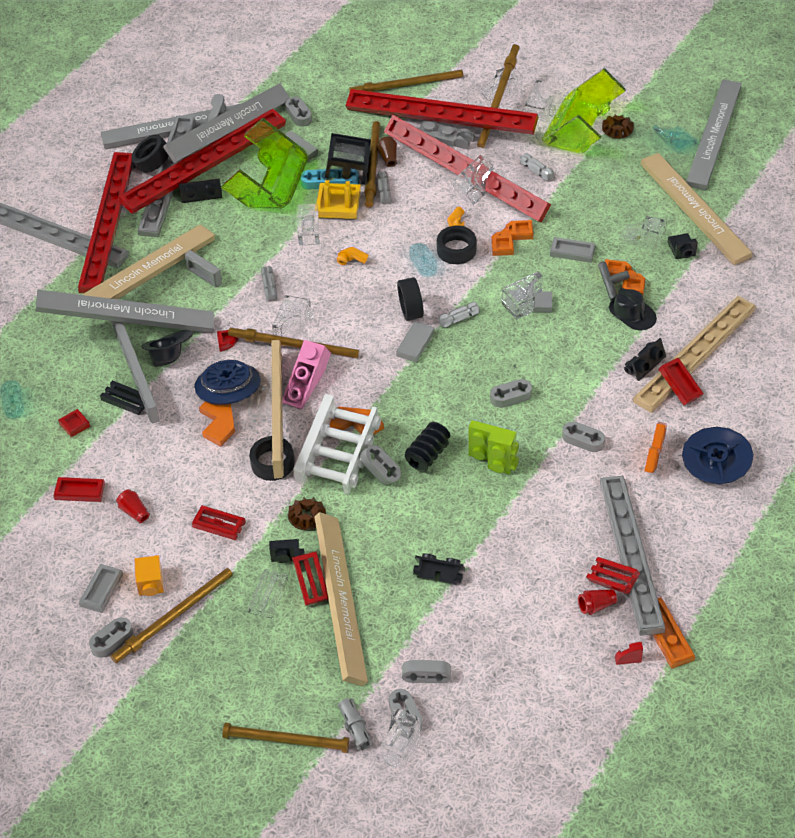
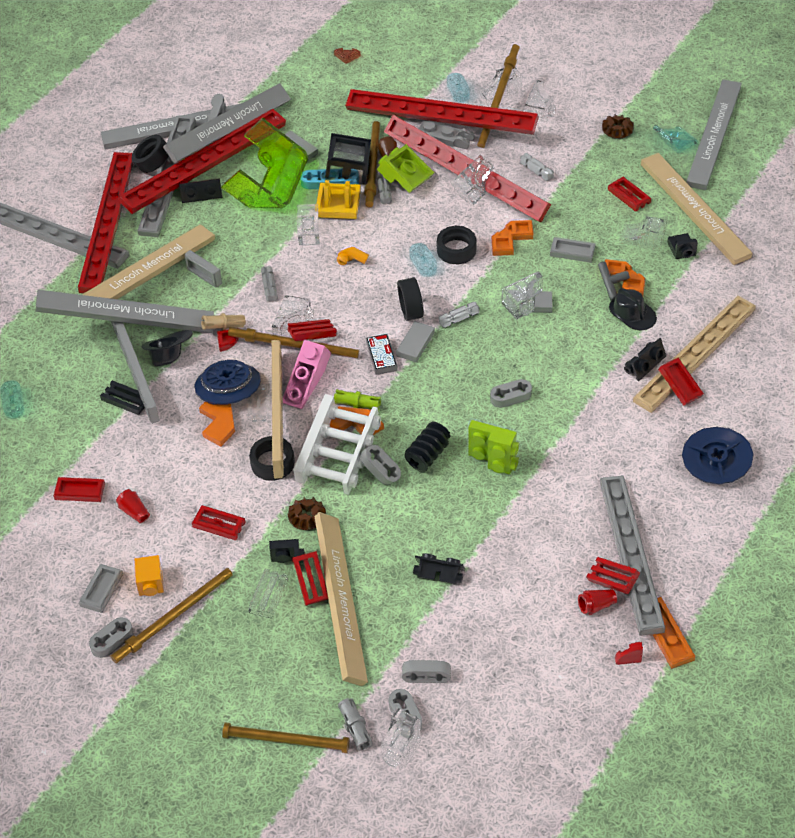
(74, 423): red tile -> none
(223, 321): none -> tan axle
(305, 118): light grey beam -> none
(311, 330): none -> red tile
(347, 55): none -> clear red tile
(356, 399): none -> lime pin
(369, 86): pearl gold bar -> none
(381, 354): none -> tile
(405, 167): none -> lime plate
(455, 89): none -> clear light blue beam
(455, 217): light orange arm -> none
(573, 121): clear neon green windscreen -> none
(583, 436): light grey beam -> none
(627, 196): none -> red tile
(656, 448): orange tile -> none

